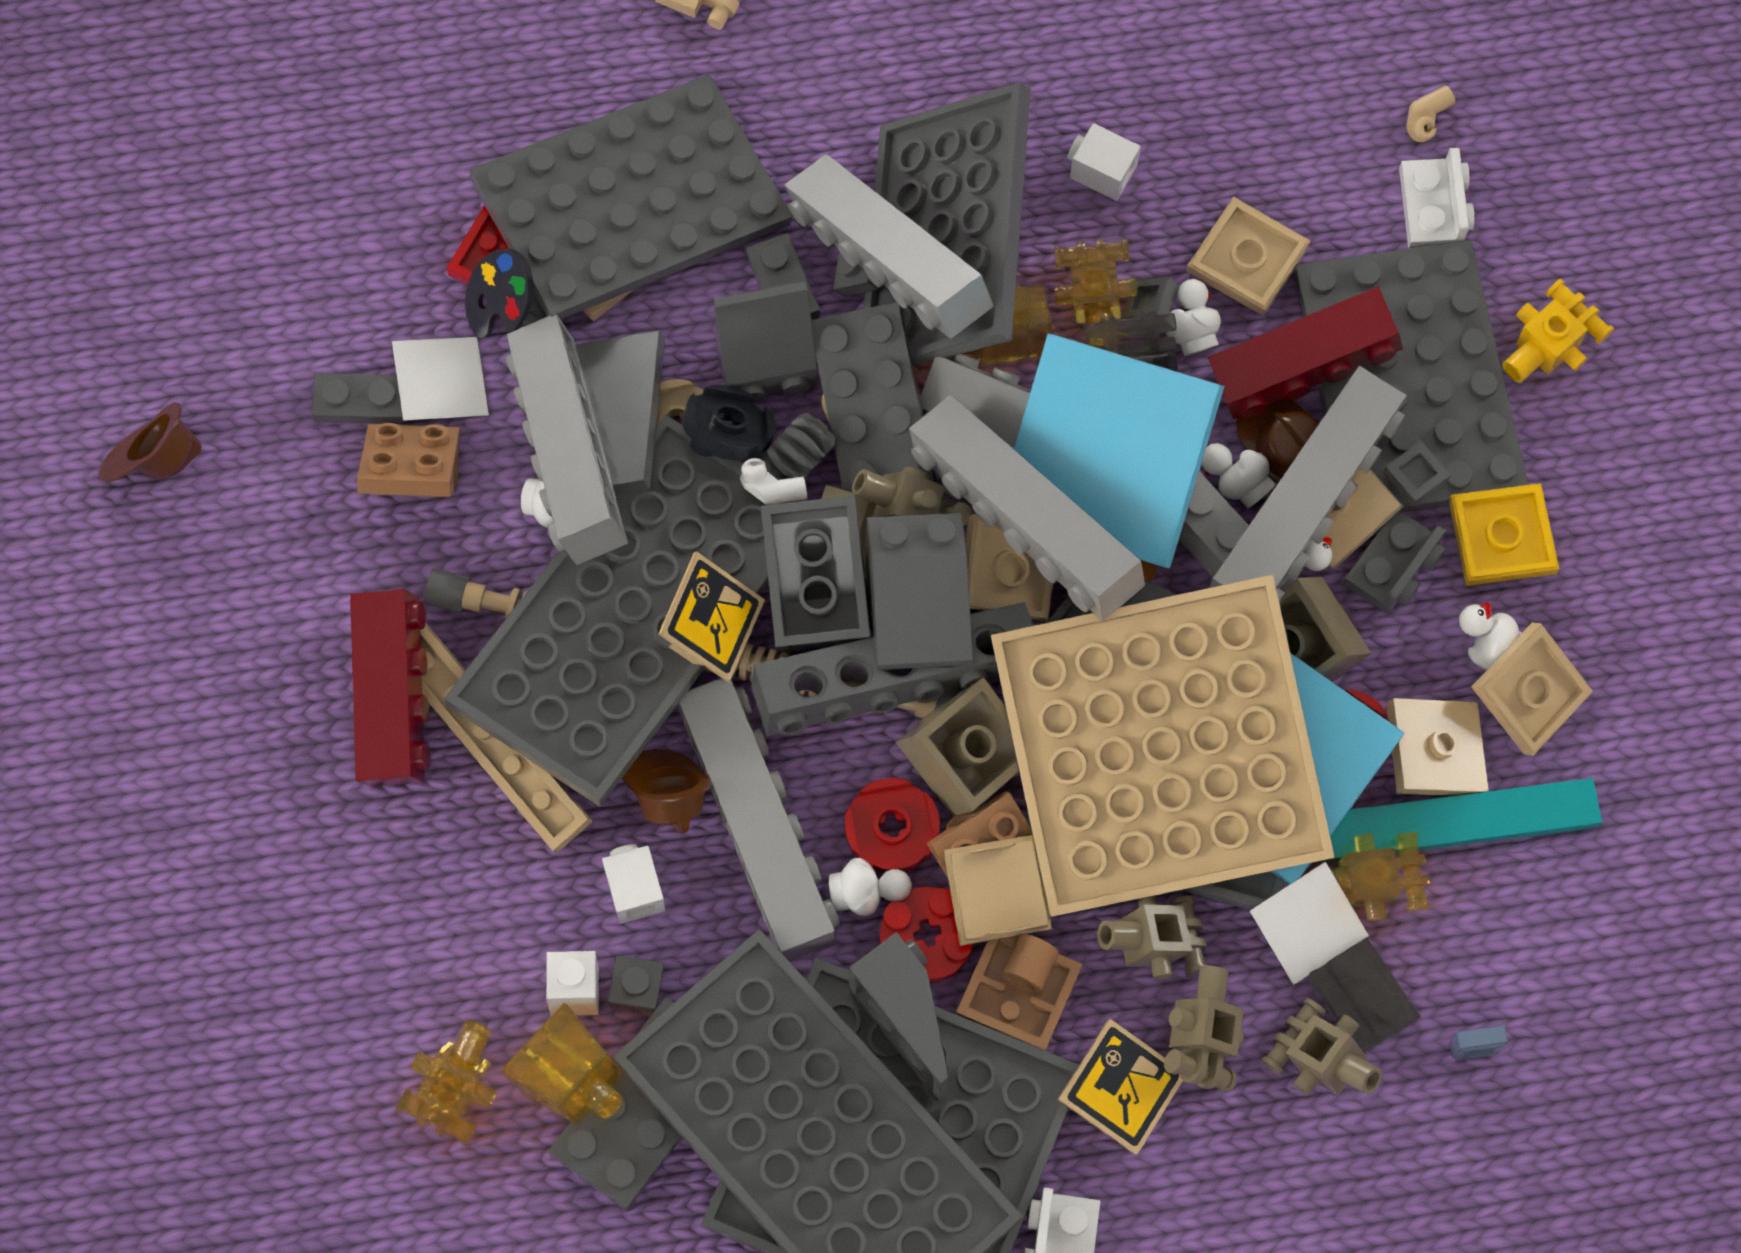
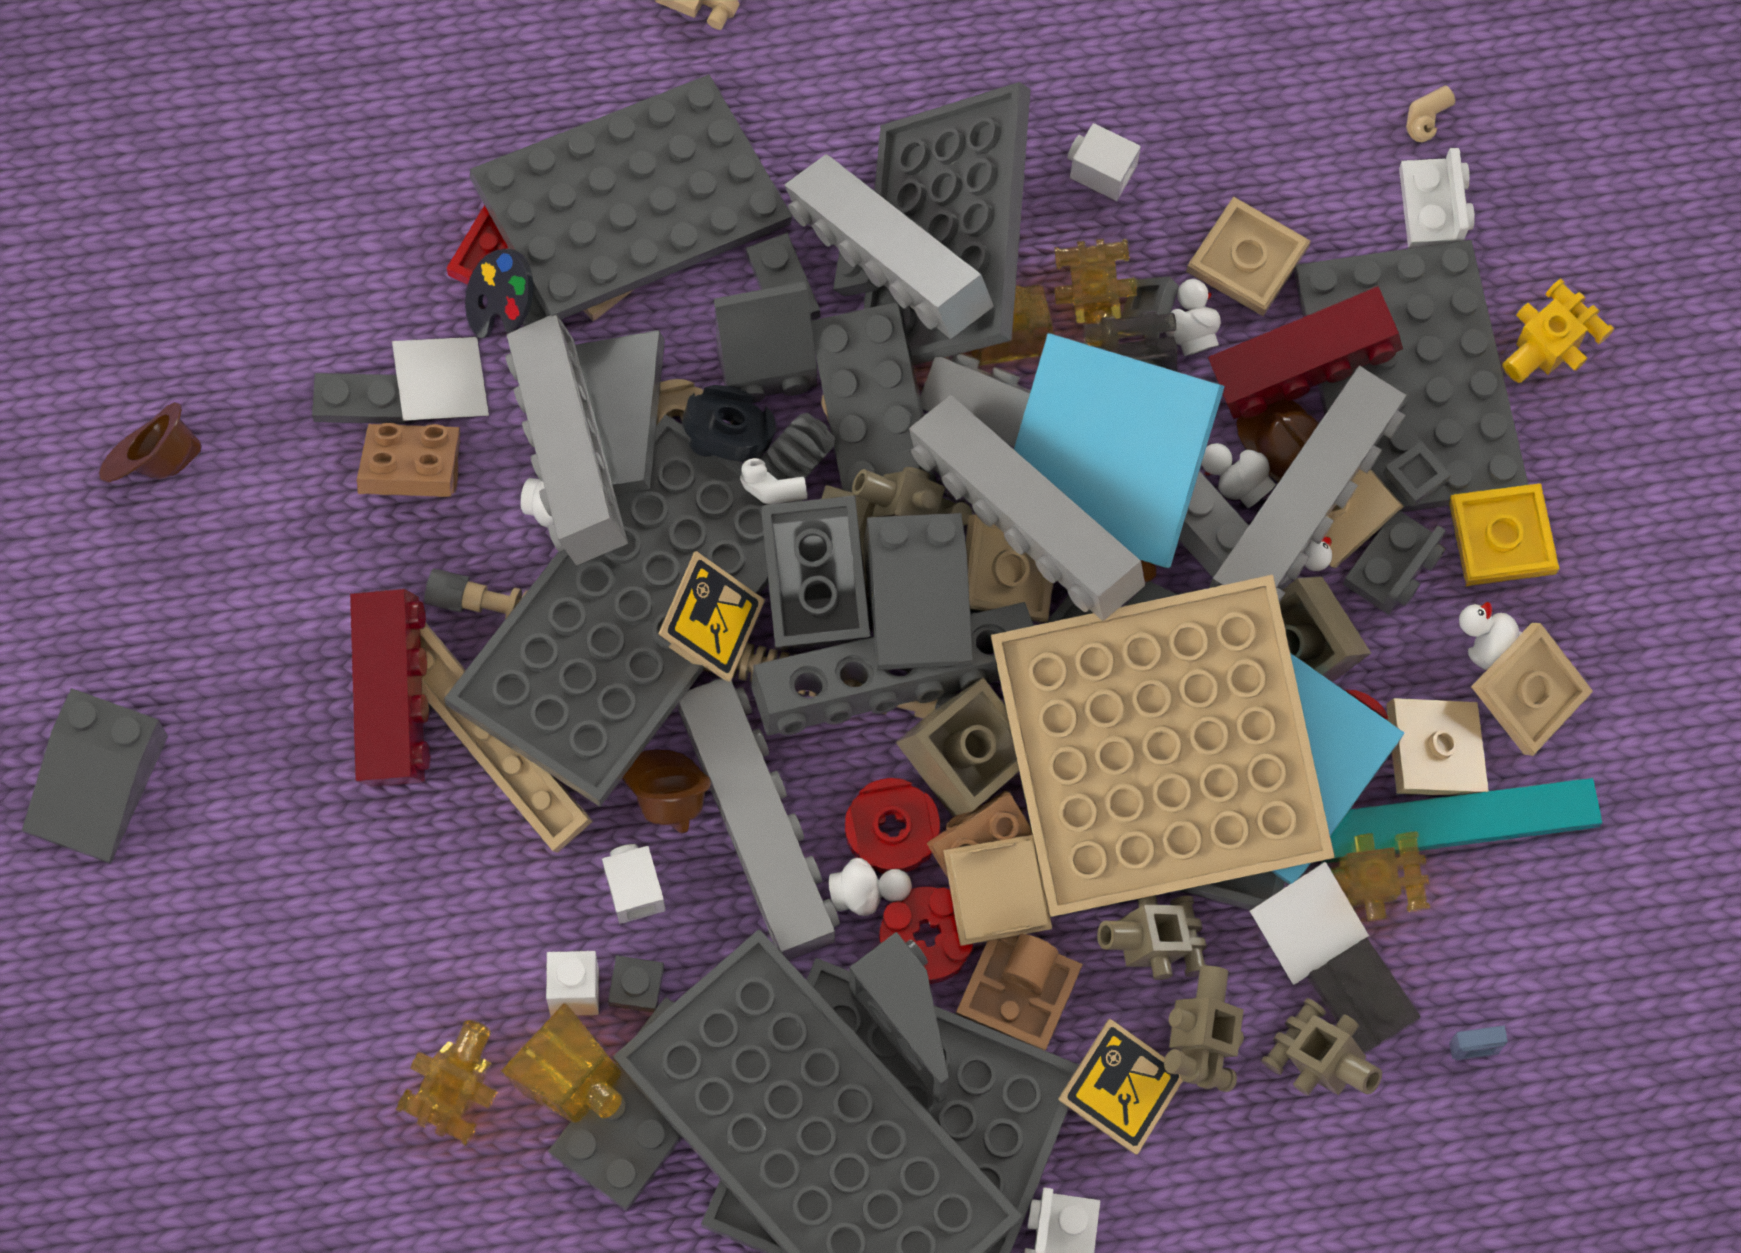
(93, 775): none -> dark grey slope

